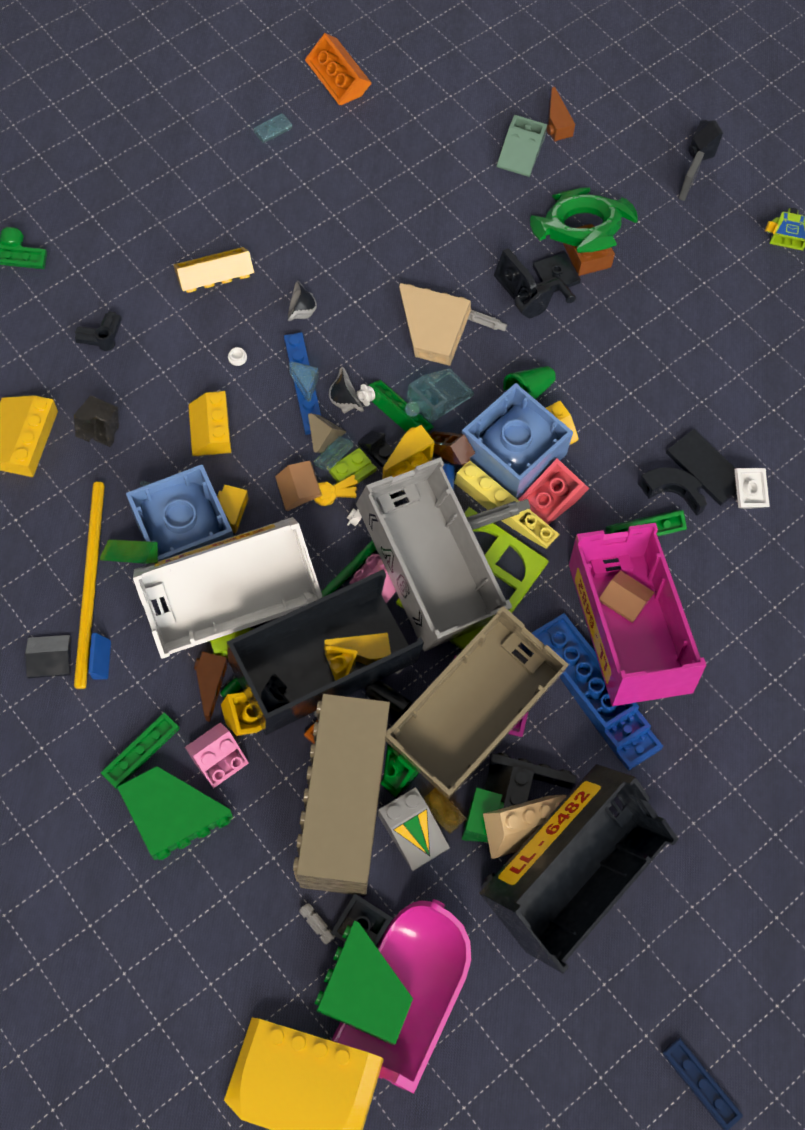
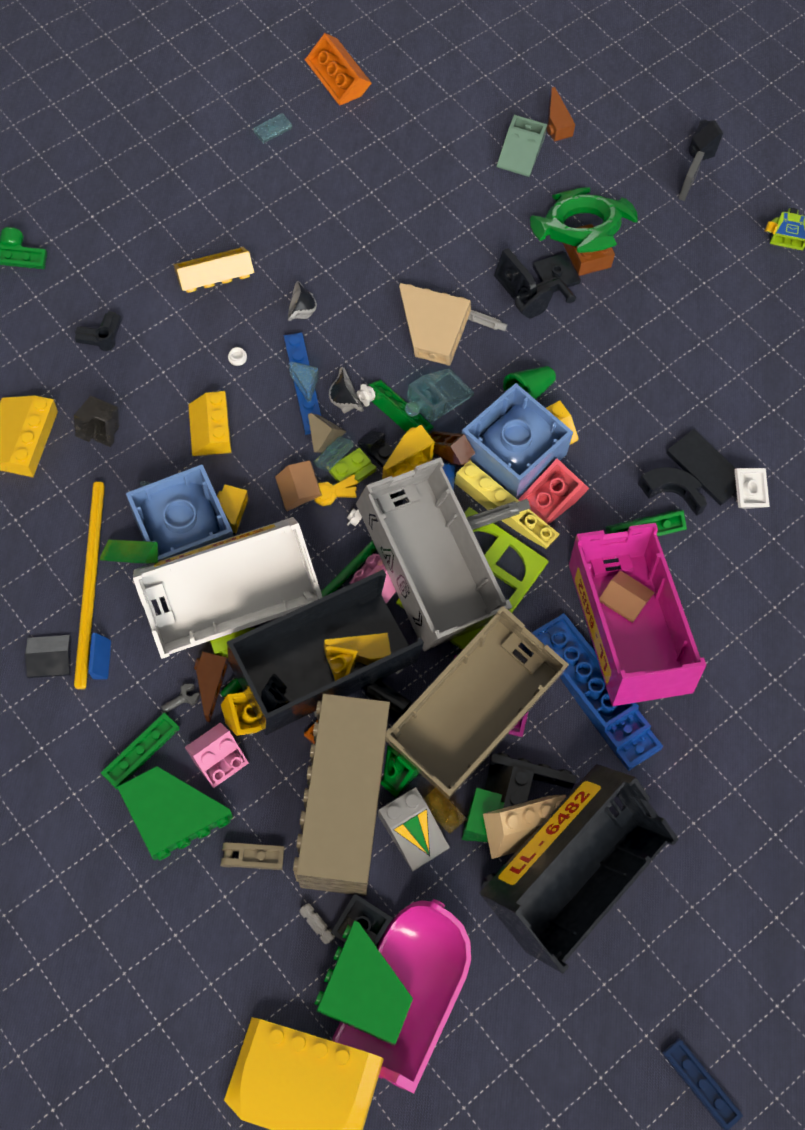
(182, 698): none -> dark grey bar
(253, 856): none -> dark tan plate

